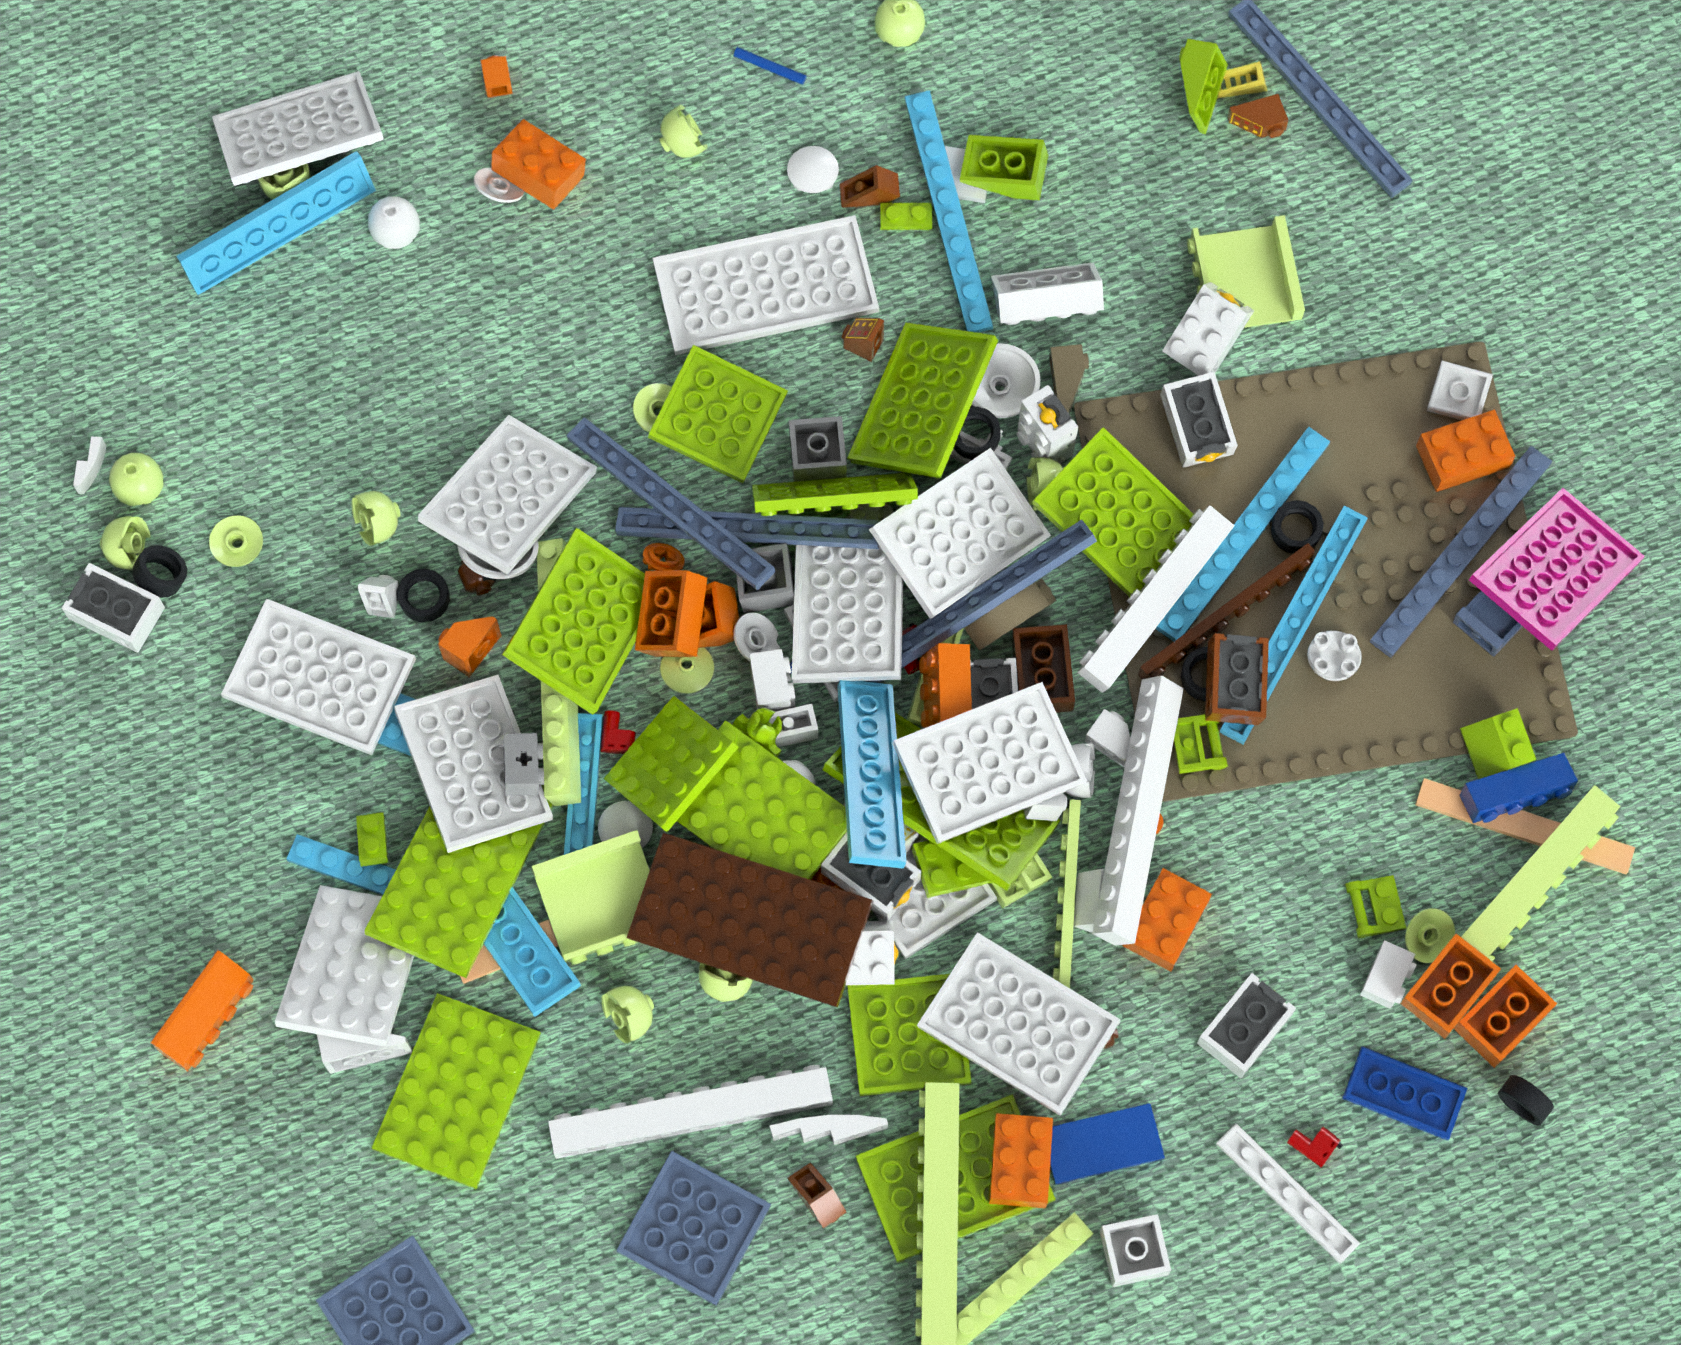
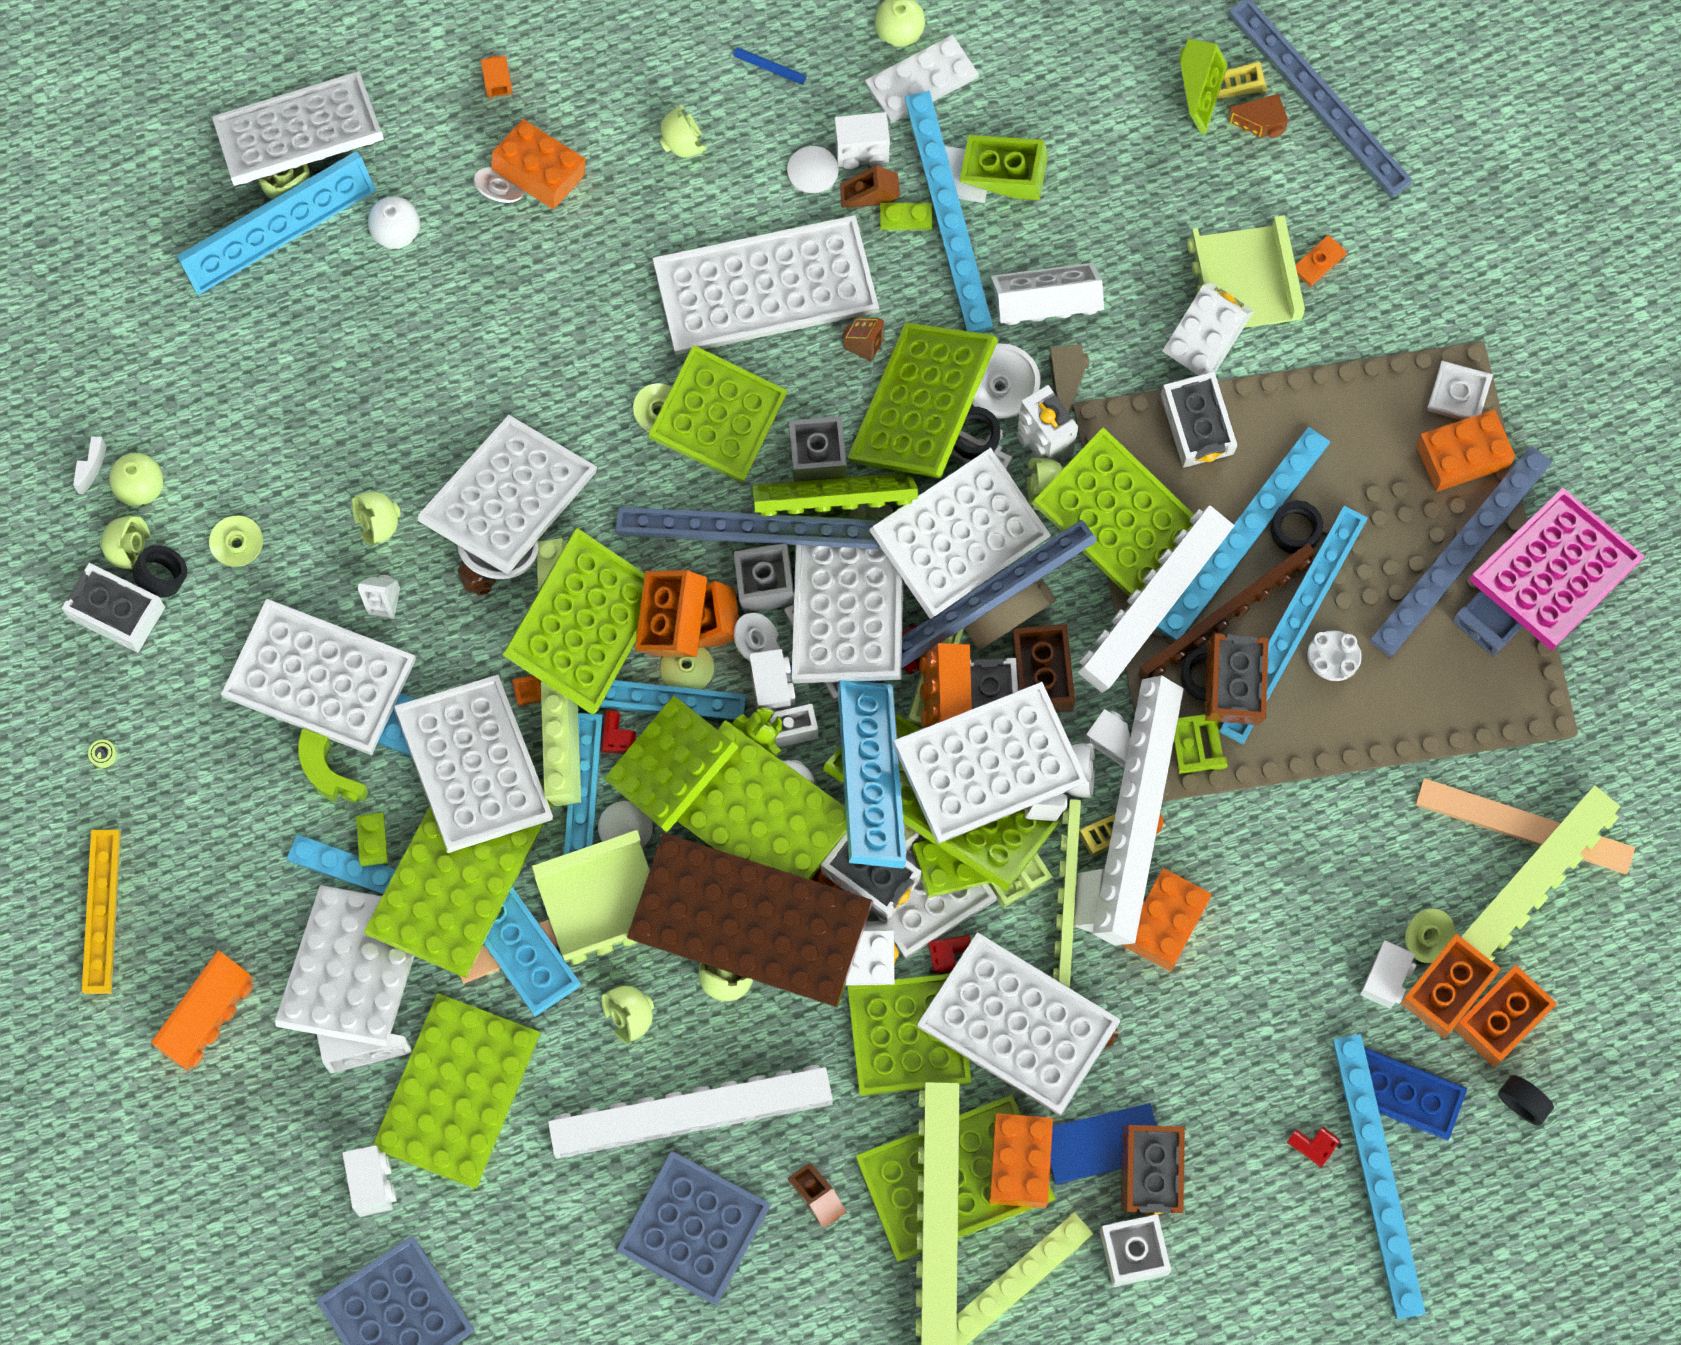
(101, 912): none -> yellow plate
(102, 753): none -> yellowish green tile
(313, 758): none -> lime arch
(368, 1180): none -> white brick
(431, 613): black tyre -> none
(469, 643): orange slope -> none
(518, 750): light grey brick -> none
(527, 690): none -> orange tile
(652, 699): none -> medium azure plate
(656, 551): orange gear -> none
(671, 504): sand blue plate -> none
(840, 1127): white slope -> none
(862, 140): none -> white brick
(937, 68): none -> white plate
(943, 952): none -> red piece
(1088, 841): none -> light yellow slope
(1152, 1169): none -> dark grey piece
(1246, 1025): dark grey piece -> none
(1288, 1193): white tile -> none
(1319, 260): none -> orange plate
(1378, 1177): none -> medium azure plate
(1384, 904): lime plate -> none
(1498, 744): lime slope -> none
(1518, 788): blue brick -> none

